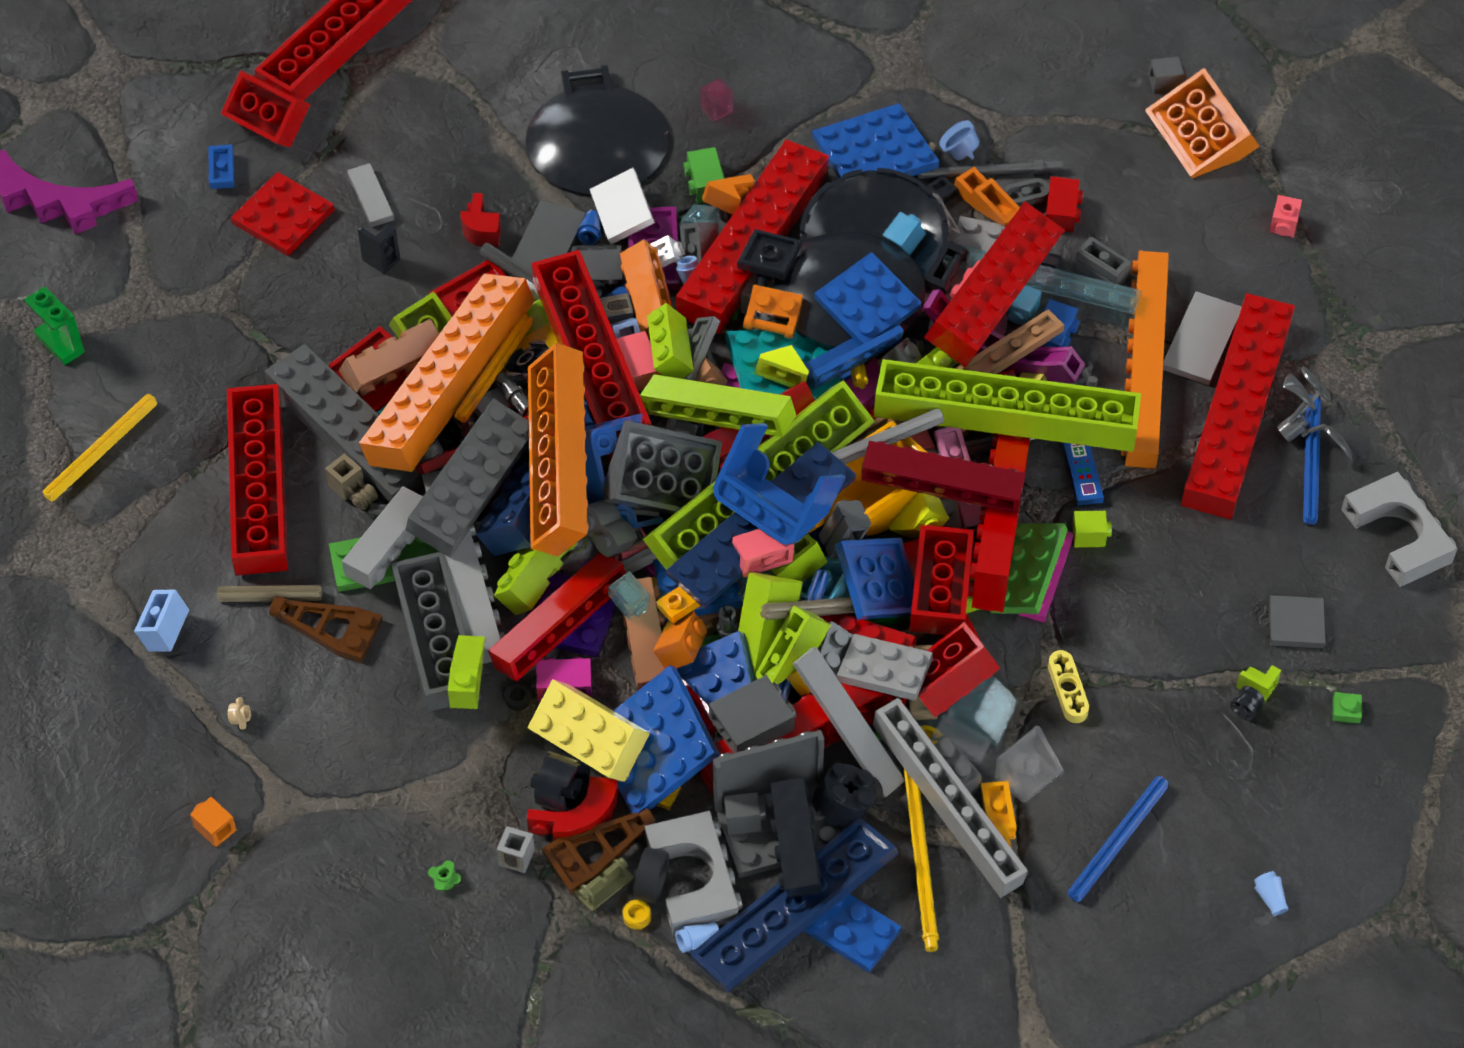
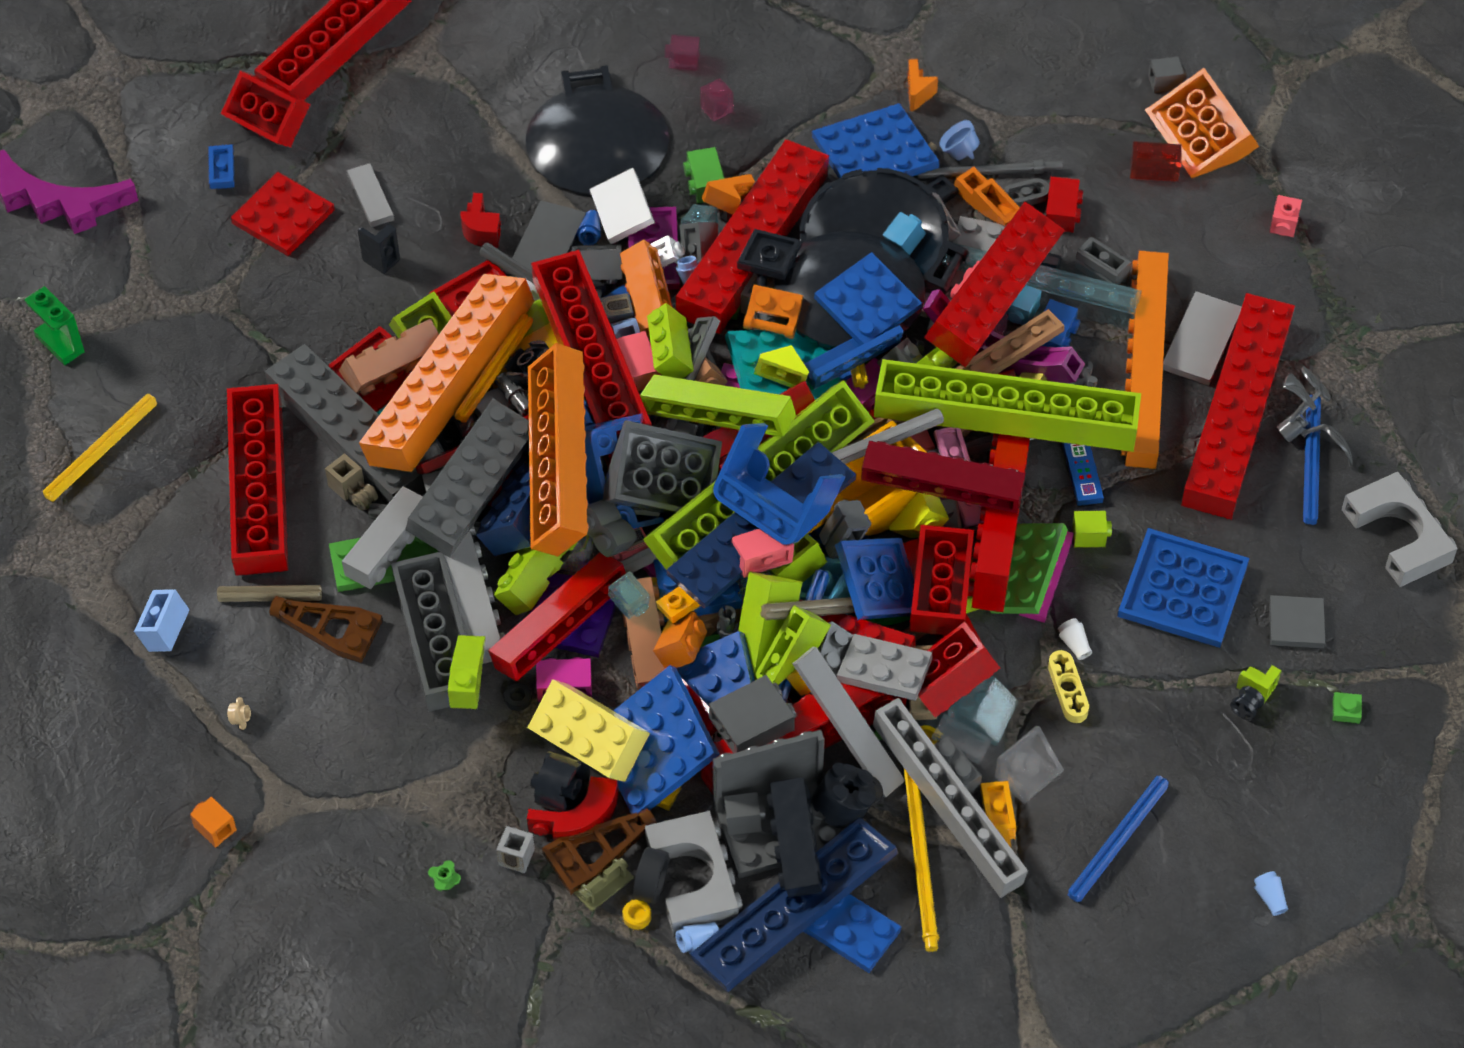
(683, 52): none -> clear pink brick
(919, 87): none -> orange slope
(1075, 638): none -> white cone
(1155, 161): none -> clear red brick
(1183, 587): none -> blue plate

